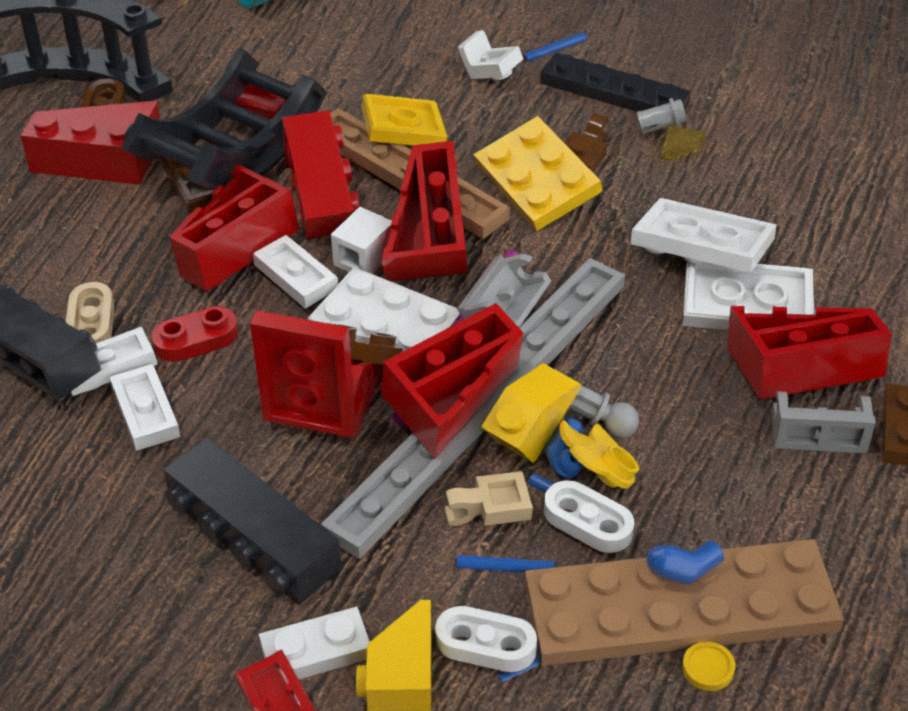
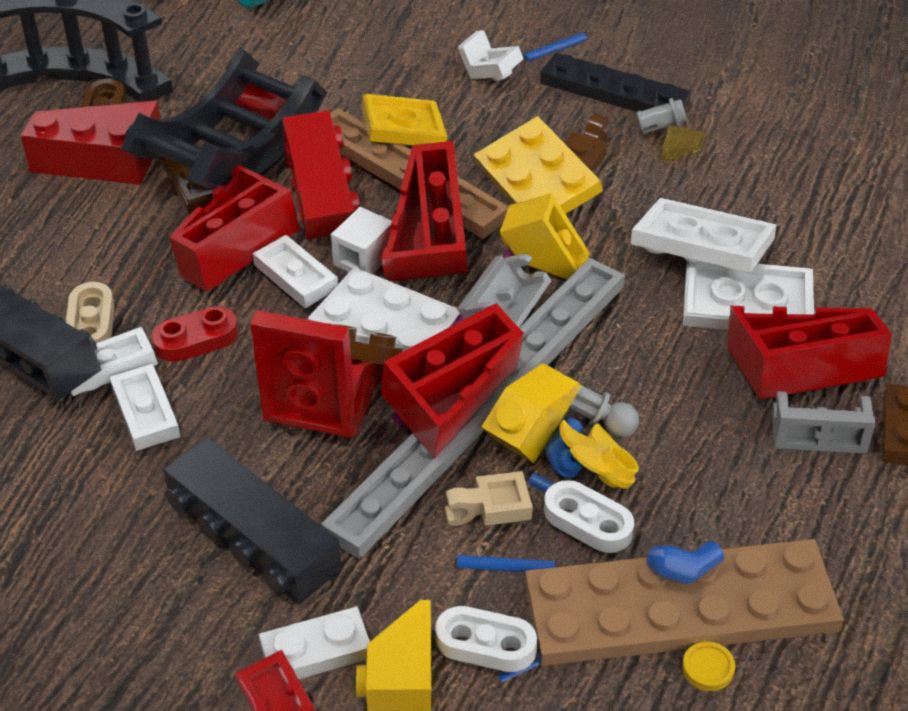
(546, 234): none -> yellow slope

